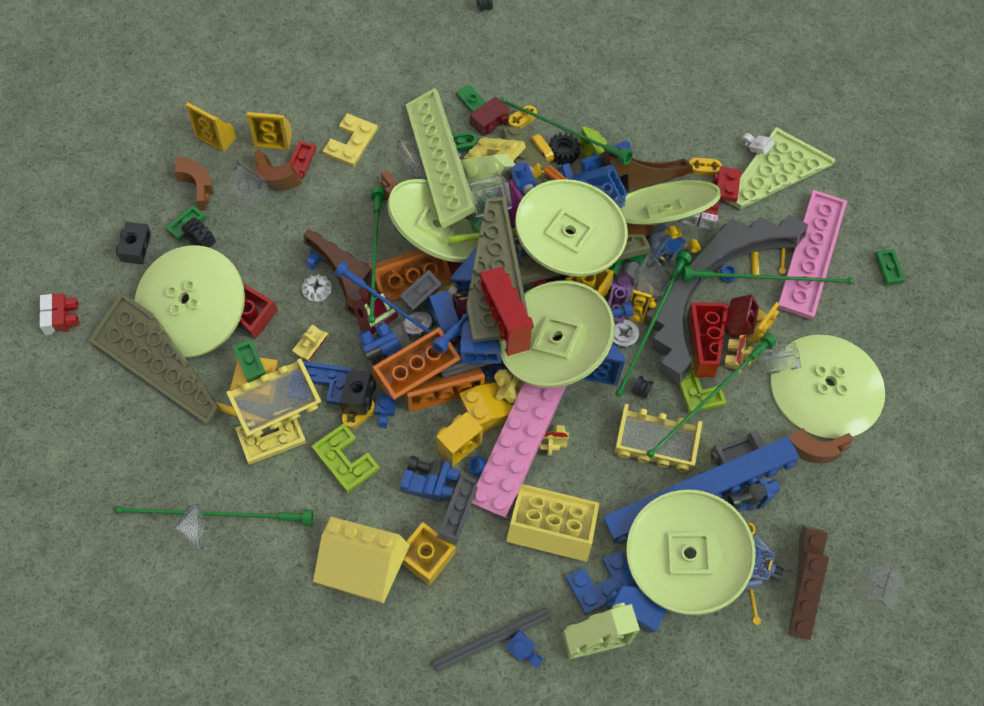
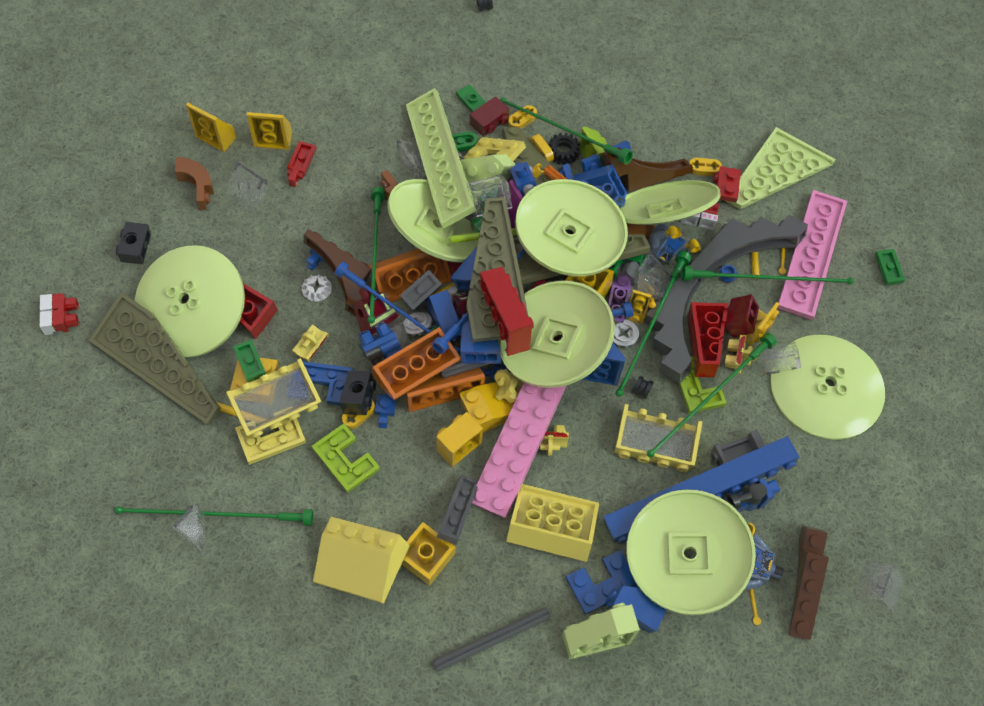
(174, 227): green plate -> none
(198, 233): black tyre -> none
(279, 177): dark orange arch -> none
(351, 152): light yellow plate -> none
(433, 484): blue hips -> none
(476, 465): blue plate -> none
(522, 646): blue plate -> none
(758, 145): white plate -> none
(817, 451): dark orange arch -> none

